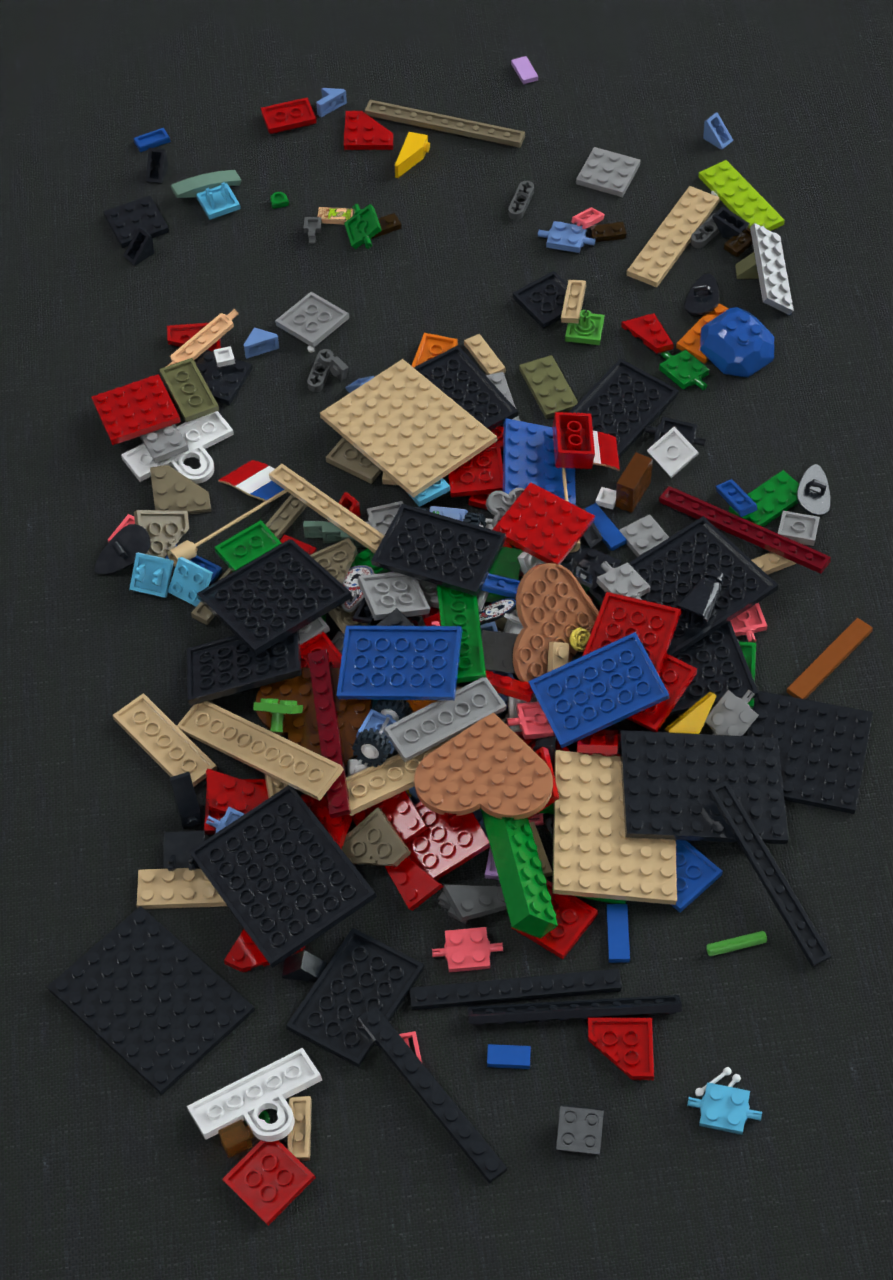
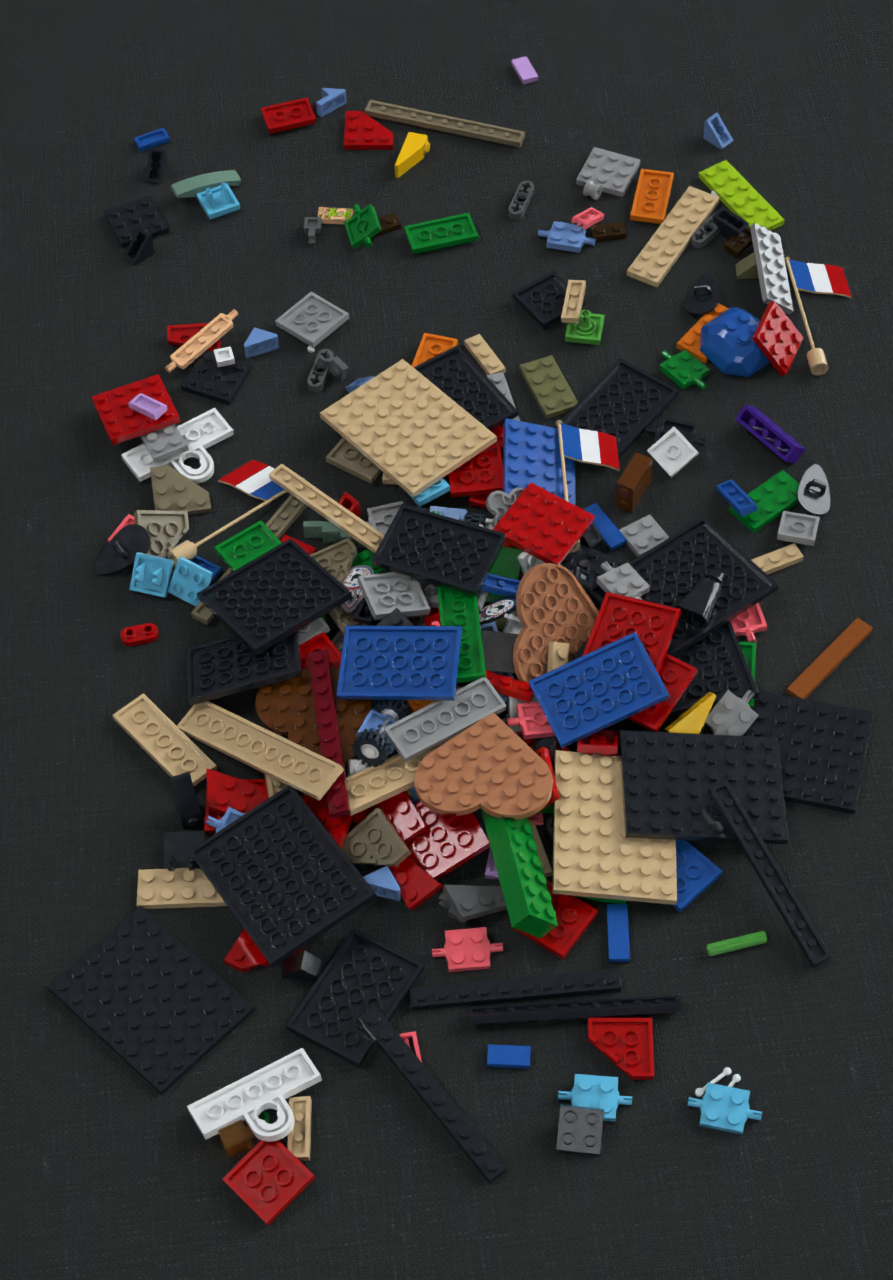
(139, 634): none -> red plate
(148, 406): none -> lavender tile
(189, 390): olive plate -> none
(278, 710): bright green plate -> none
(279, 200): green tile -> none
(384, 884): none -> medium blue slope
(441, 233): none -> green plate
(573, 440): red brick -> none
(579, 639): light yellow plate -> none
(592, 189): none -> light grey wheel
(596, 1093): none -> medium azure plate
(606, 498): white plate -> none
(650, 331): red wing -> none
(652, 196): none -> orange plate
(745, 530): dark red plate -> none
(770, 434): none -> dark purple brick
(777, 338): none -> red plate
(817, 280): none -> flag

